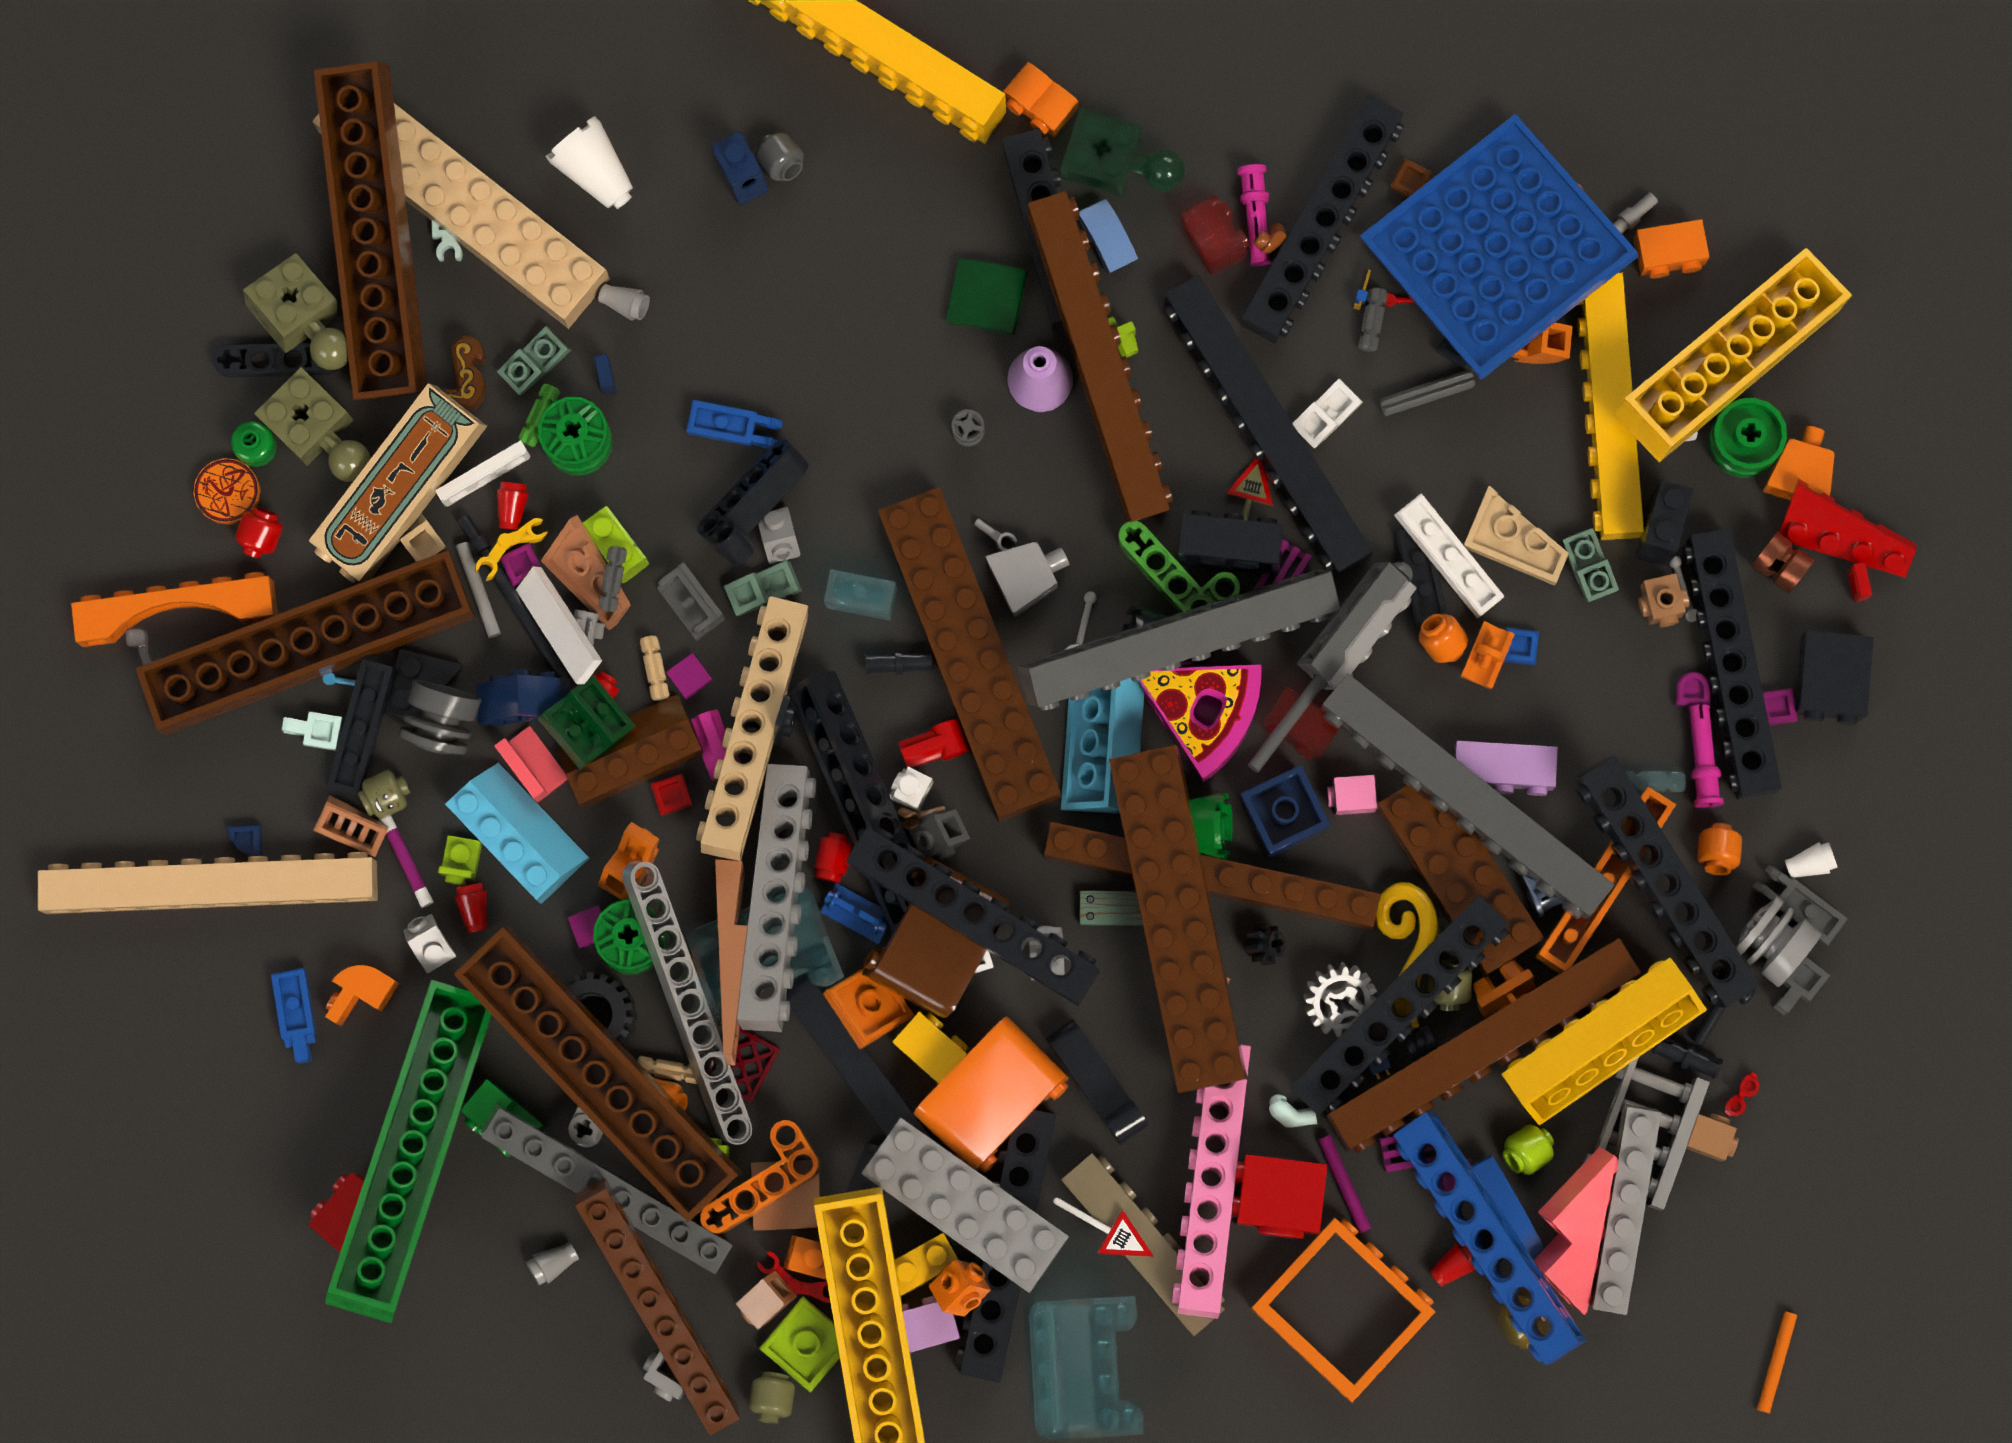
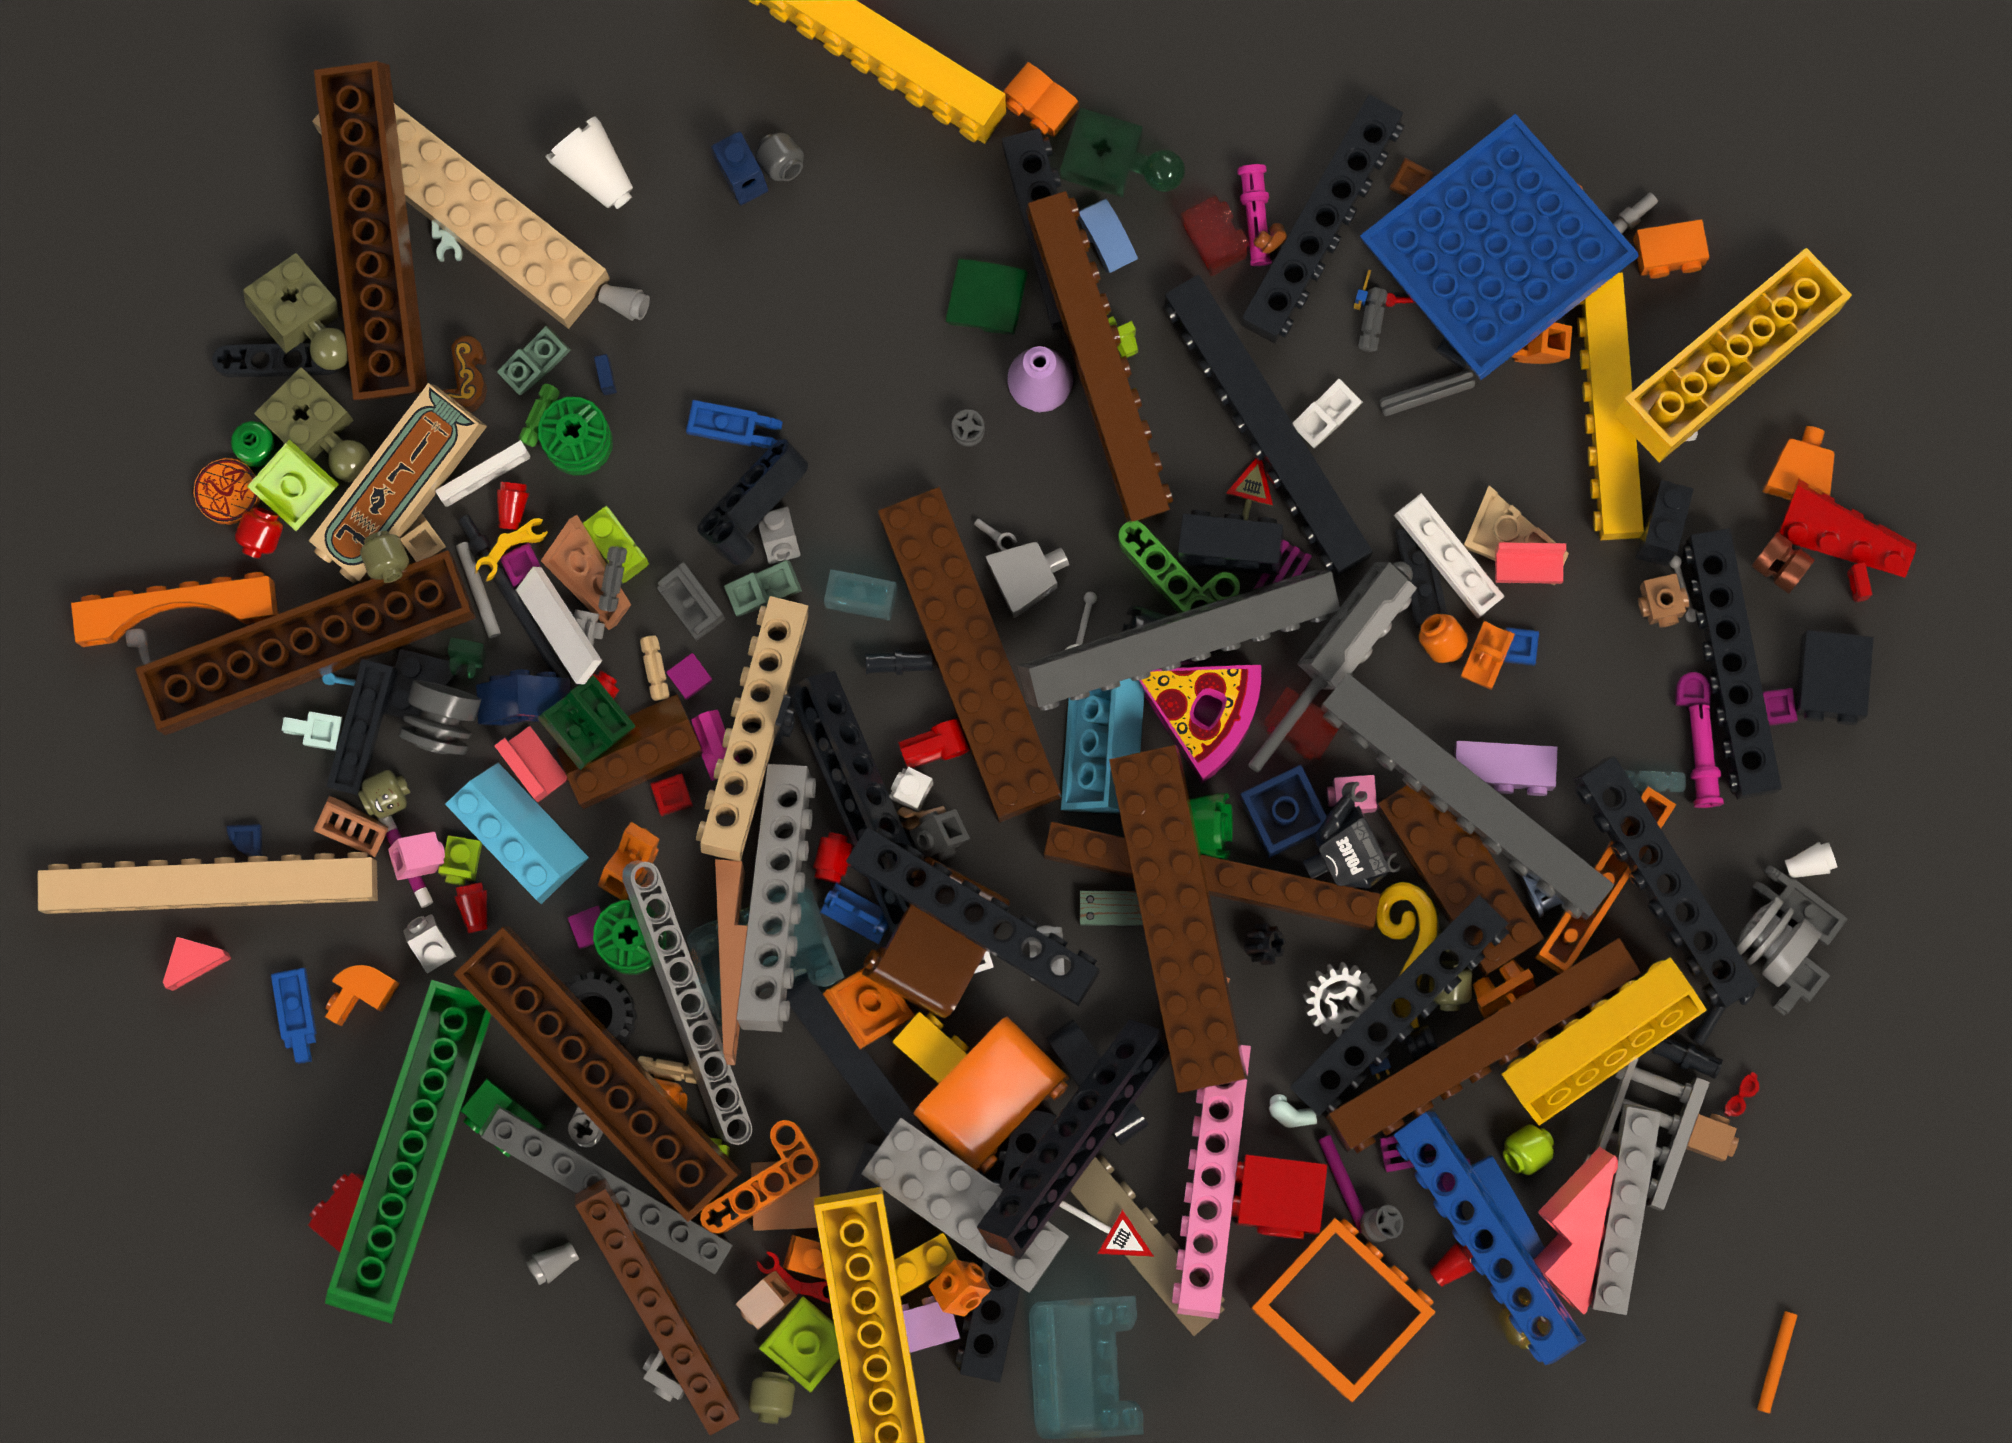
(191, 961): none -> coral slope
(292, 485): none -> lime tile
(384, 556): none -> olive head
(416, 855): none -> bright pink brick
(466, 653): none -> clear green tile
(754, 1039): dark red window -> none
(1074, 1139): none -> black brick
(1349, 845): none -> black torso
(1390, 1225): none -> dark grey wheel
(1529, 563): none -> coral panel
(1589, 564): sand green slope -> none
(1719, 849): orange head -> none
(1730, 445): green wheel -> none

